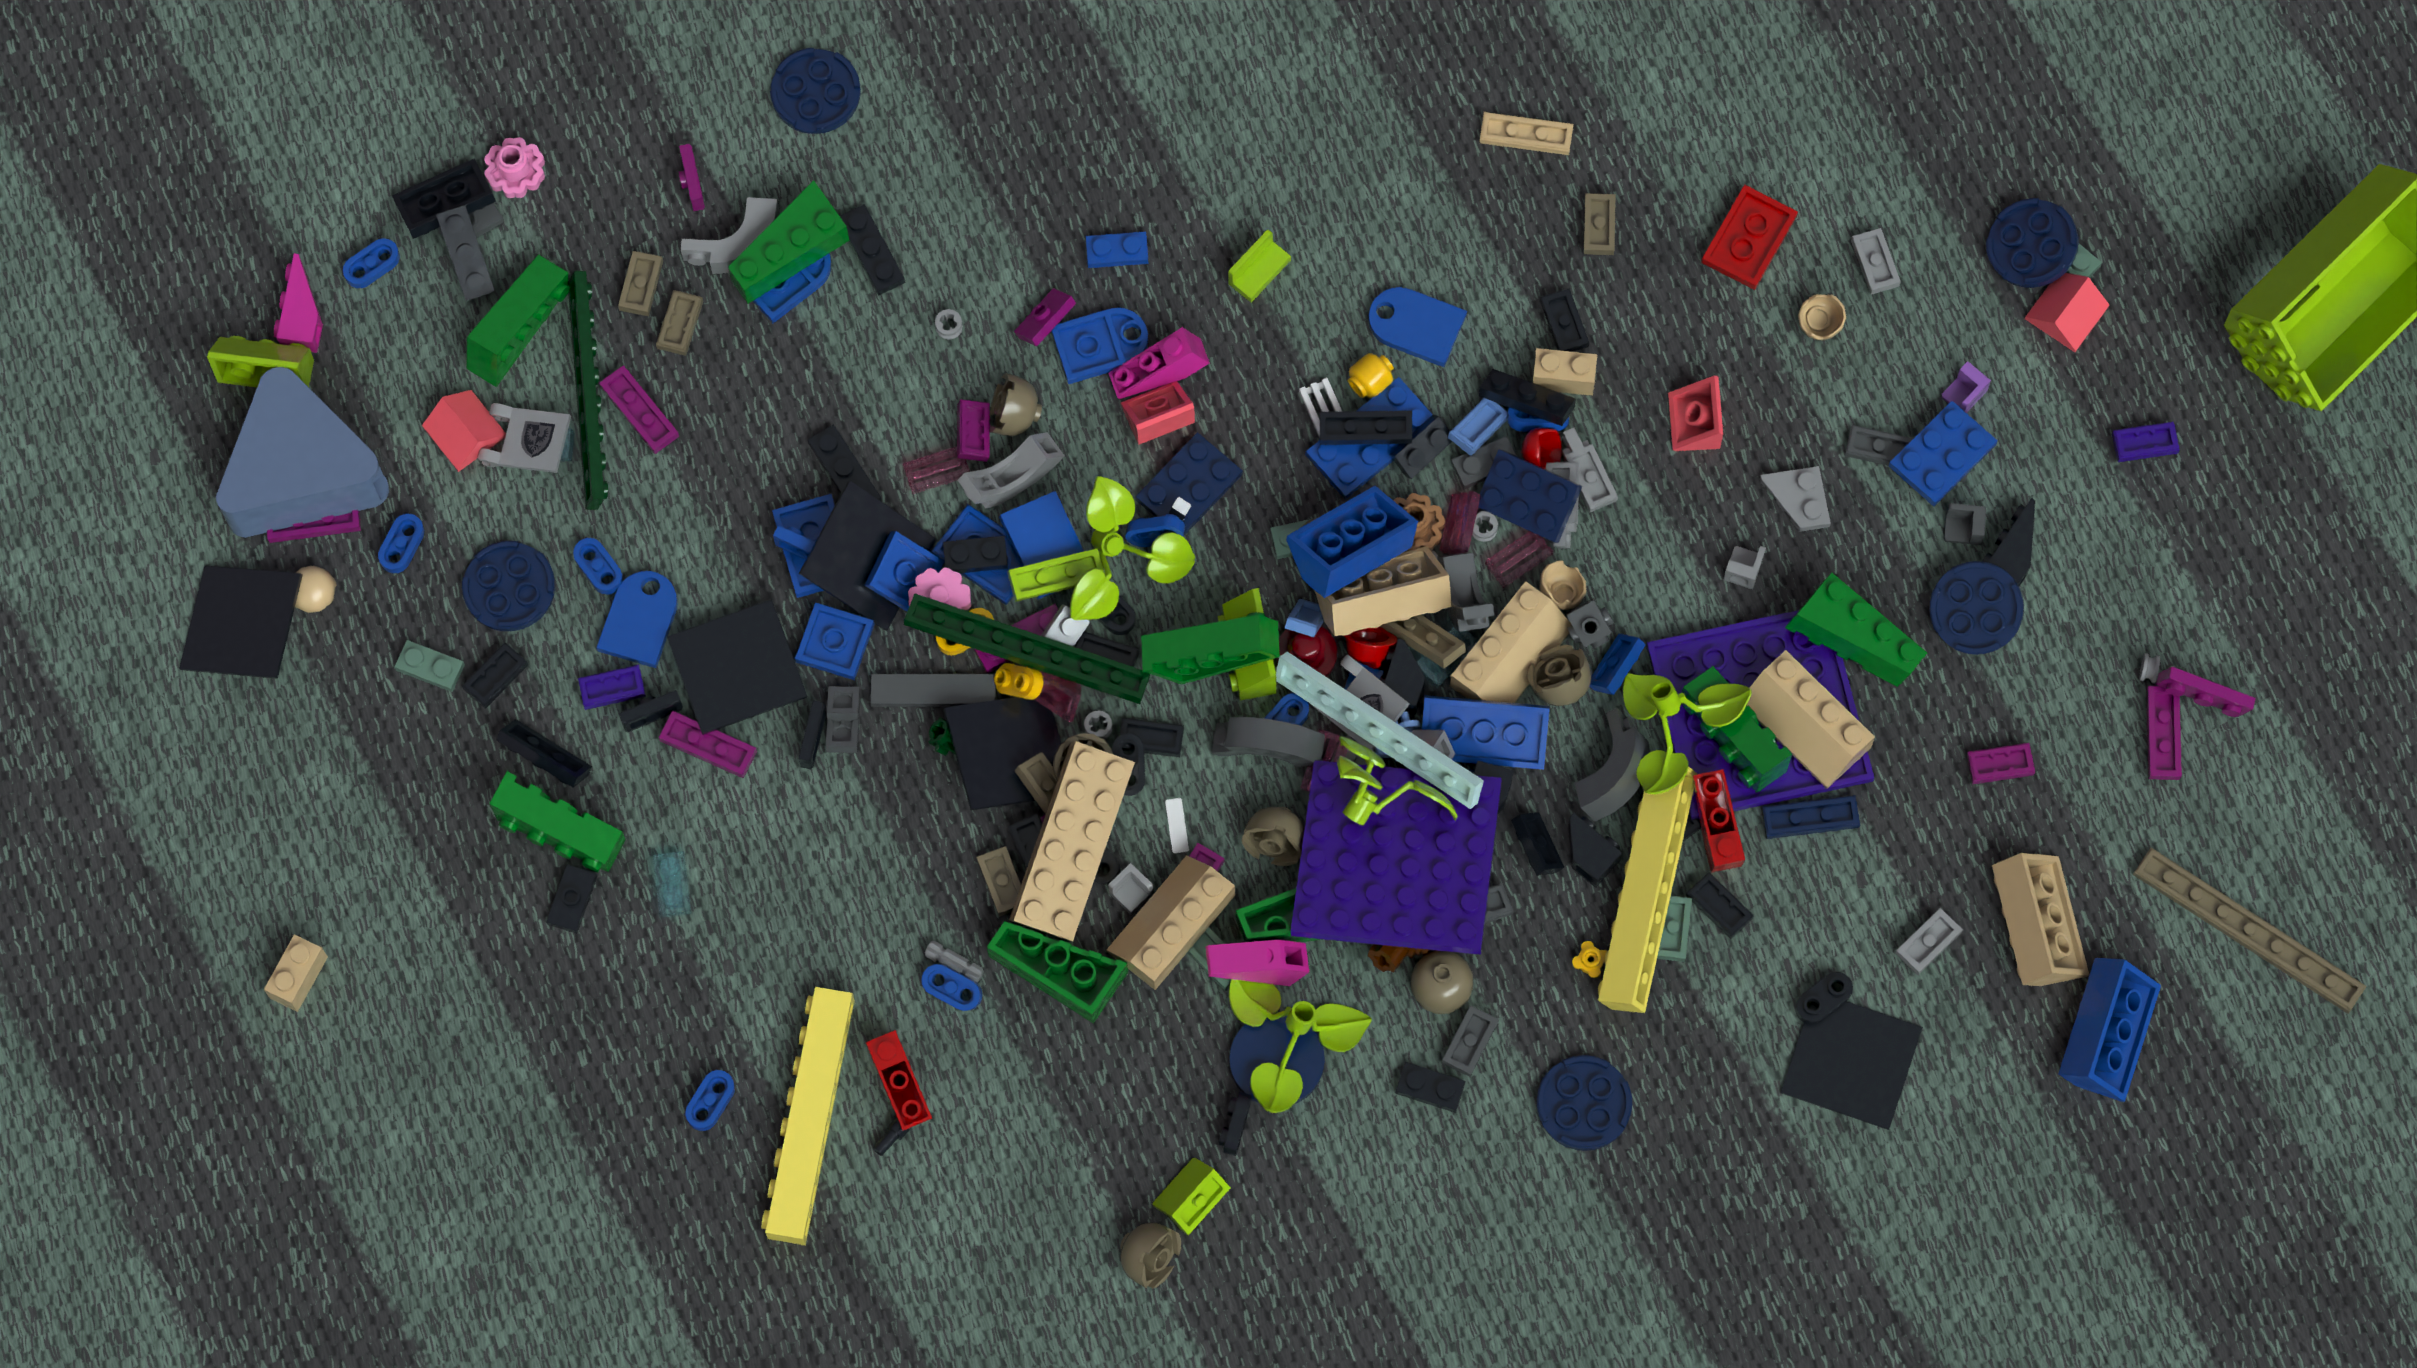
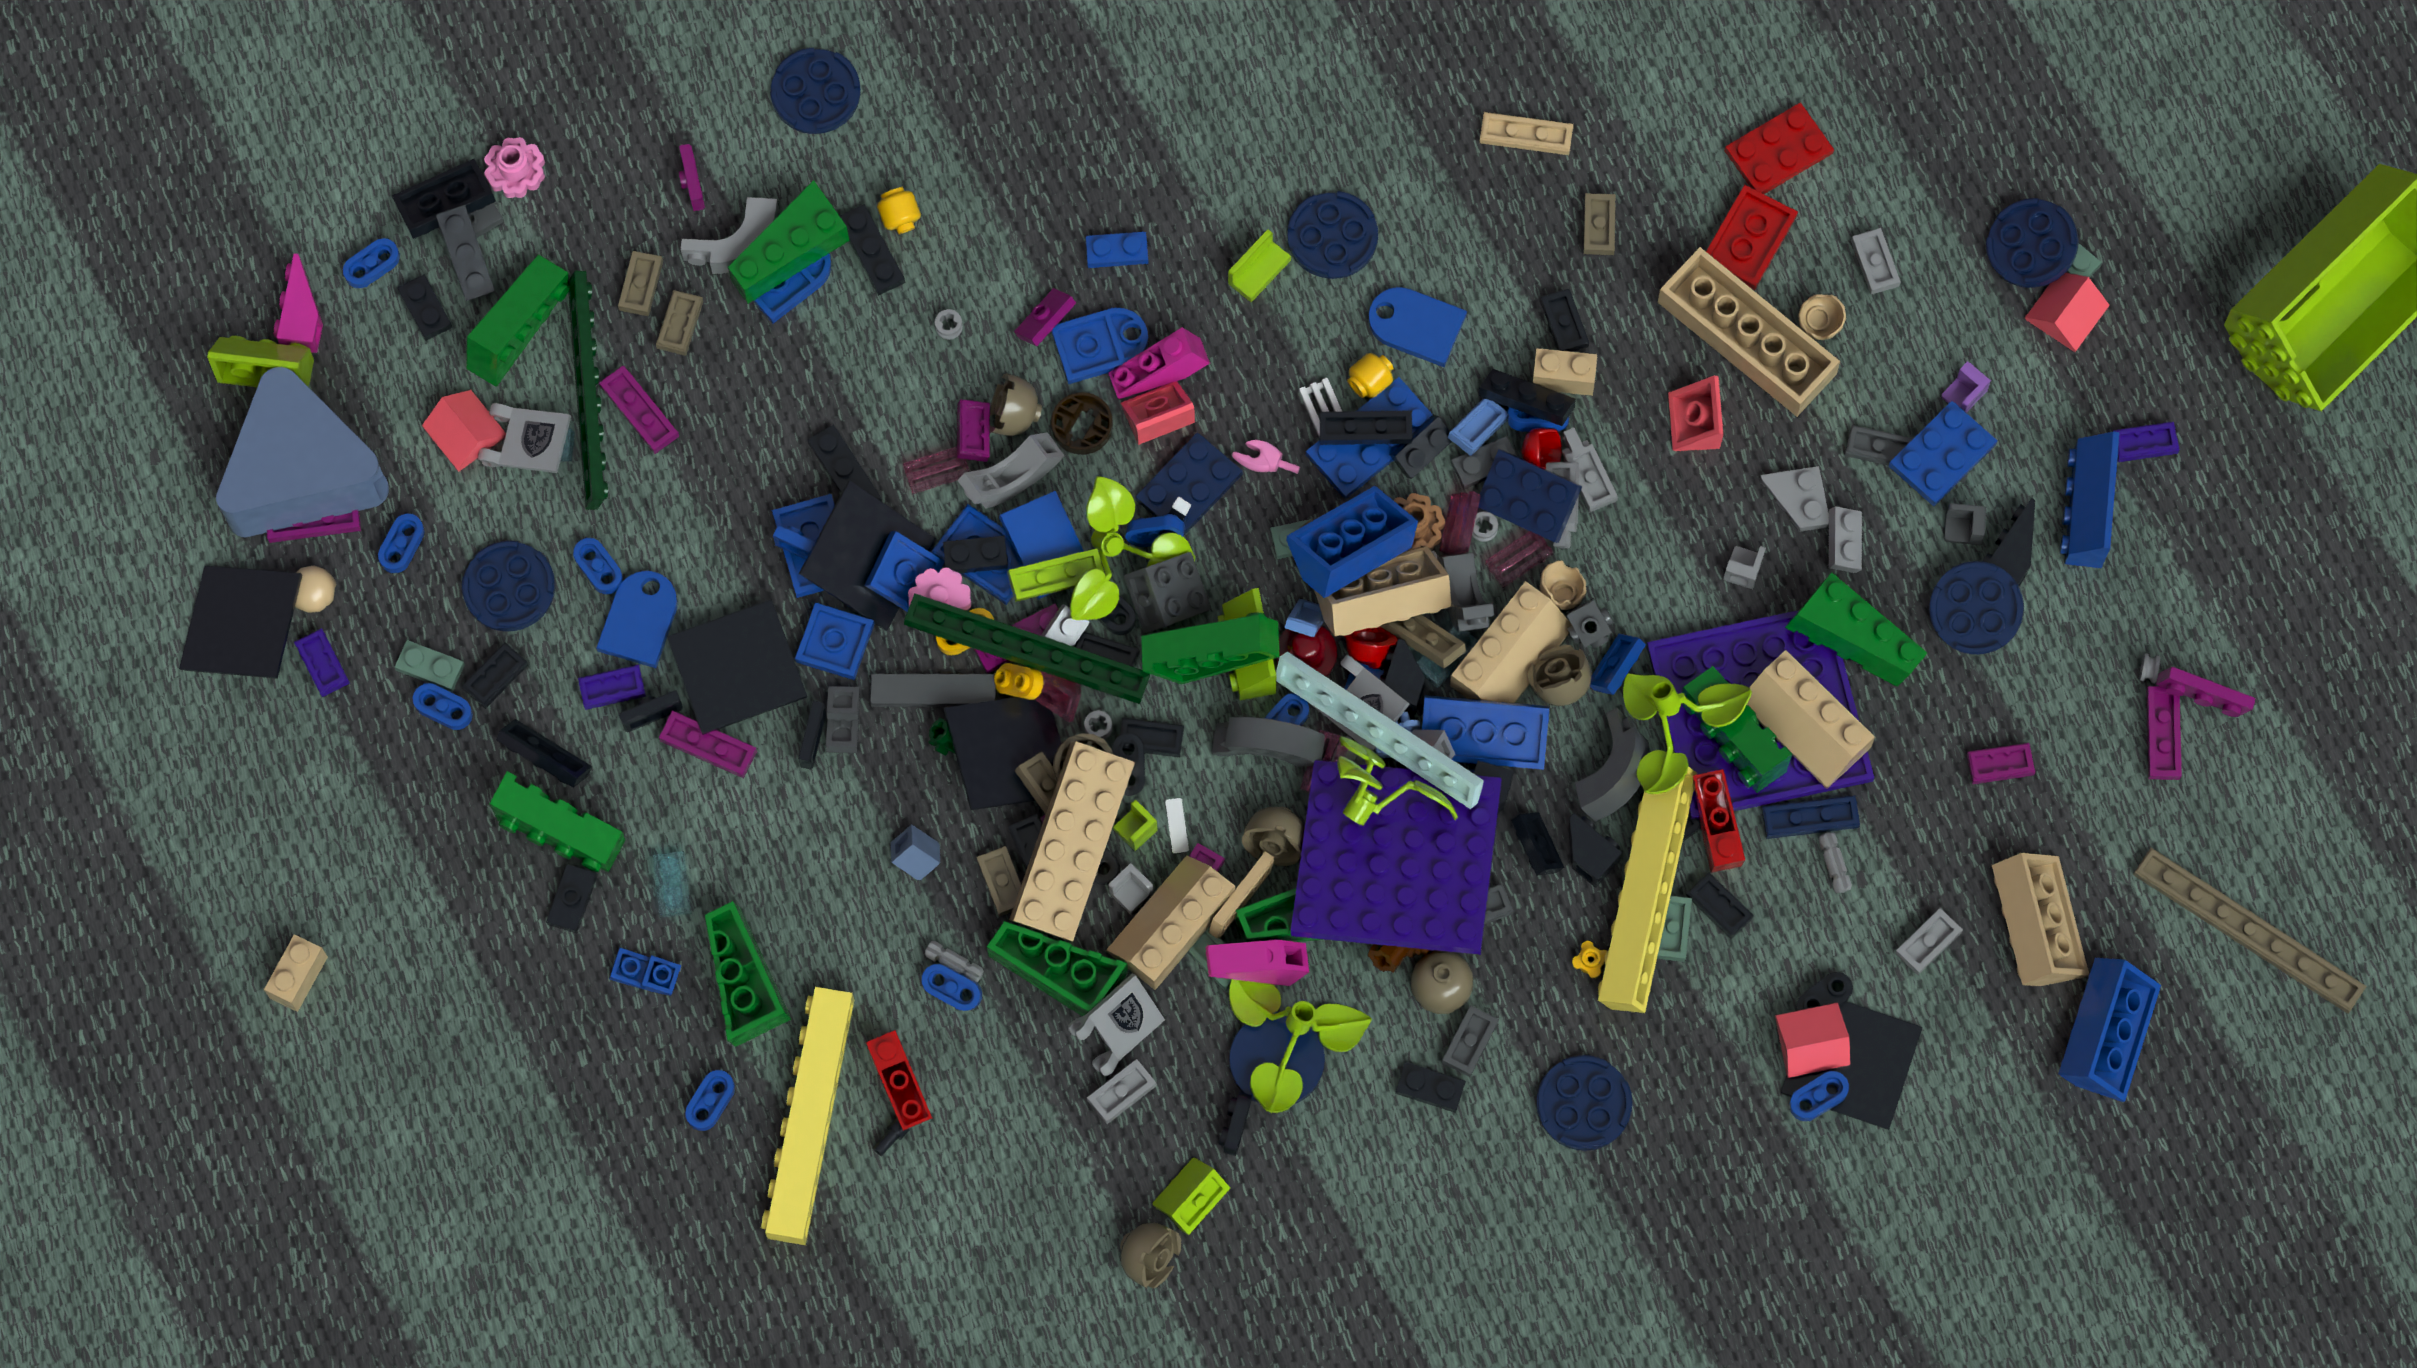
(322, 662): none -> dark purple plate
(424, 307): none -> black plate
(444, 706): none -> blue plate
(645, 972): none -> blue slope
(744, 980): none -> green wedge
(899, 210): none -> yellow head
(915, 852): none -> sand blue panel
(1069, 416): none -> dark brown piece
(1121, 1021): none -> light grey flag
(1121, 1091): none -> light grey plate
(1136, 826): none -> lime panel
(1167, 592): none -> dark grey bracket
(1241, 895): none -> tan tile
(1267, 461): none -> bright pink hand
(1332, 235): none -> dark blue tile
(1748, 331): none -> tan brick
(1779, 149): none -> red plate
(1813, 1039): none -> coral slope
(1818, 1097): none -> blue plate
(1835, 862): none -> light grey axle
(1845, 539): none -> light grey plate
(2091, 500): none -> blue slope

